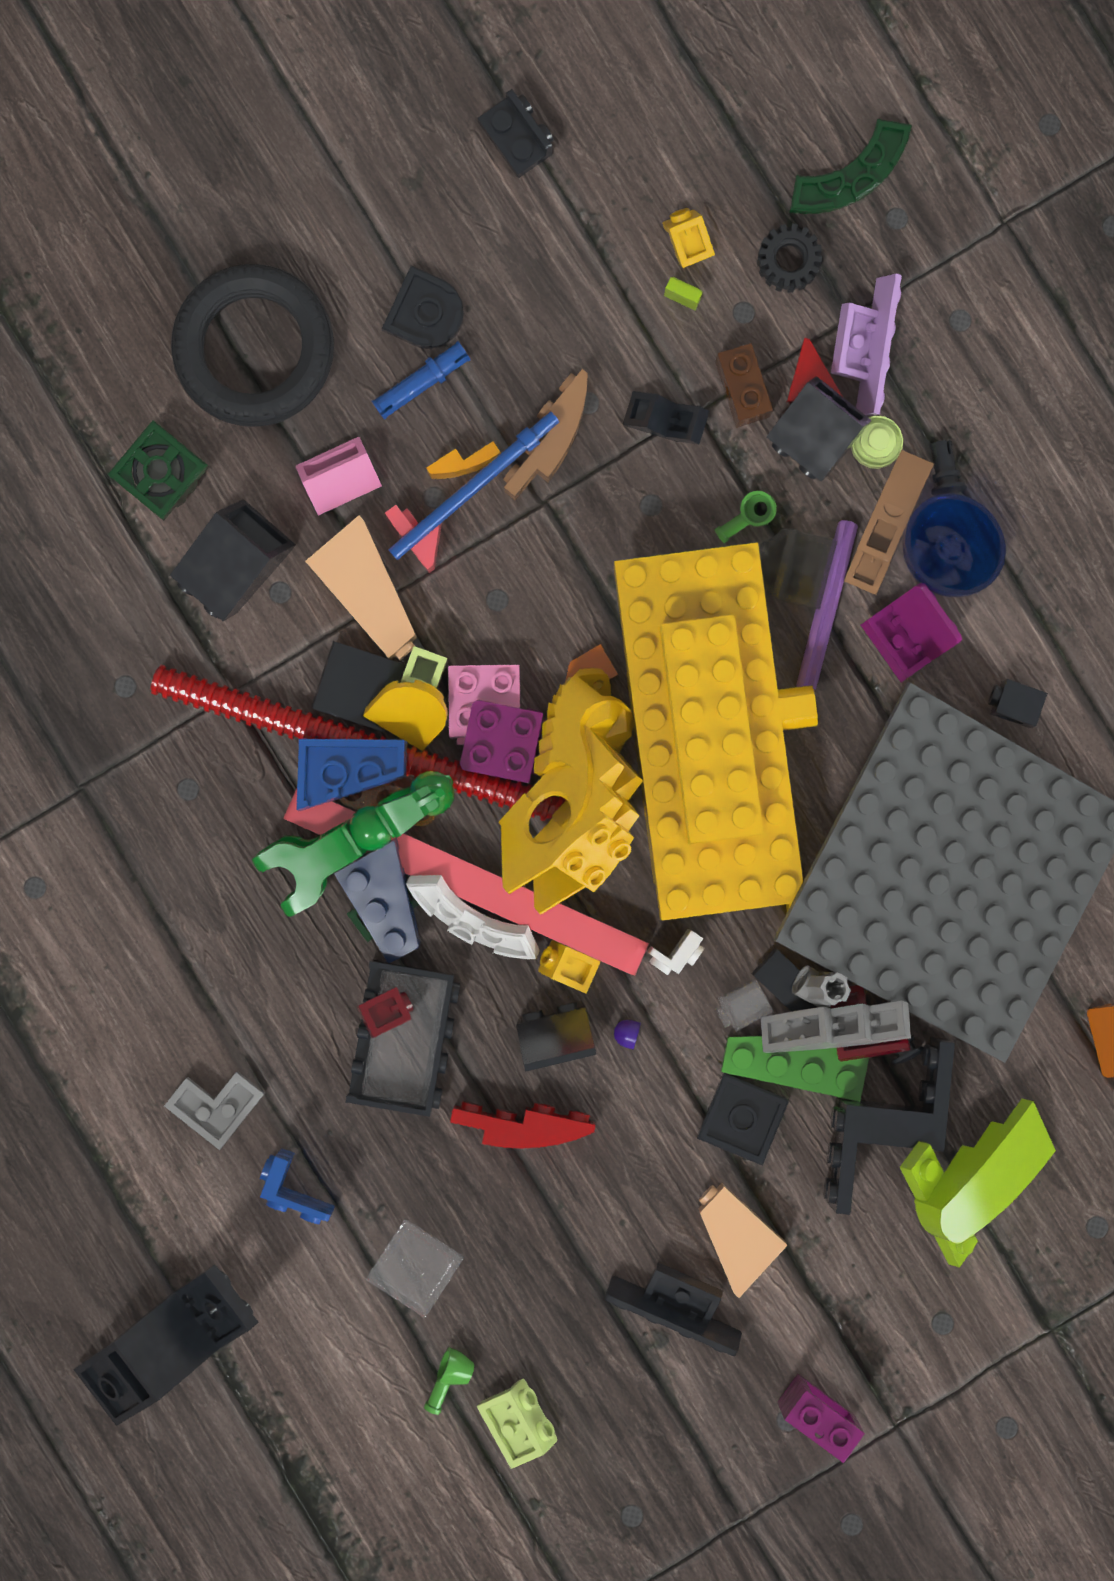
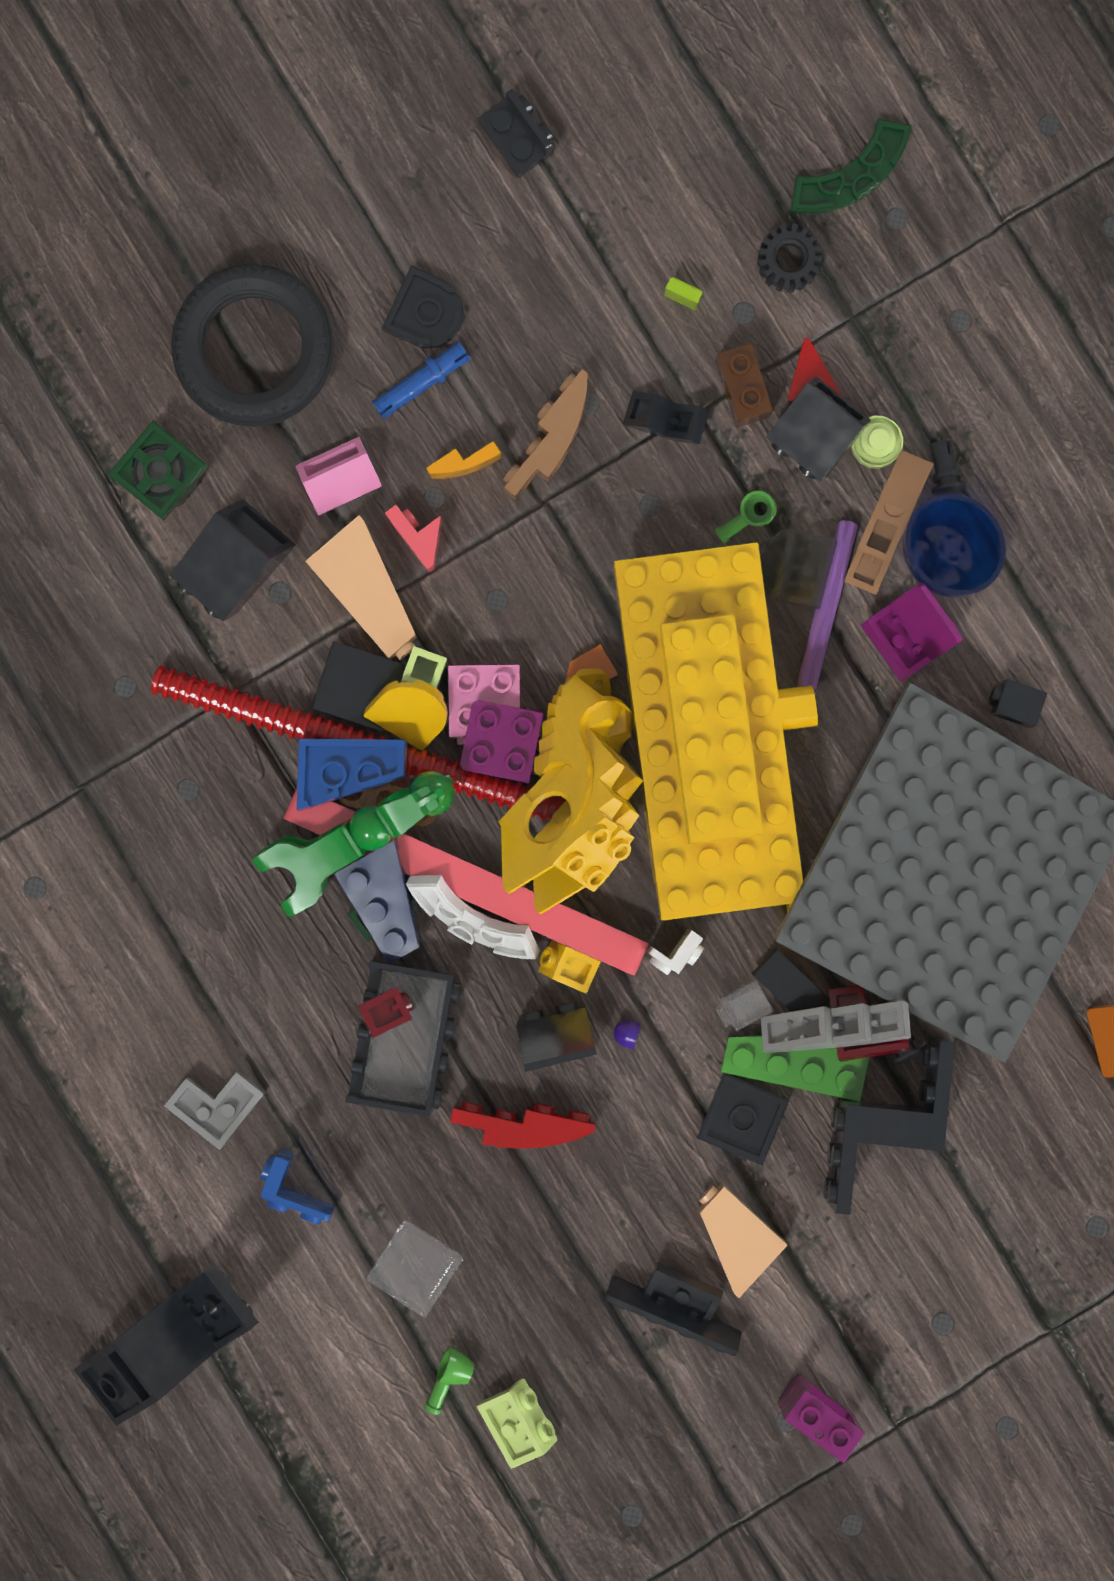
(526, 440): blue bar -> none
(688, 236): yellow bracket -> none
(821, 987): light grey piece -> none
(865, 343): lavender bracket -> none
(978, 1179): lime slope -> none

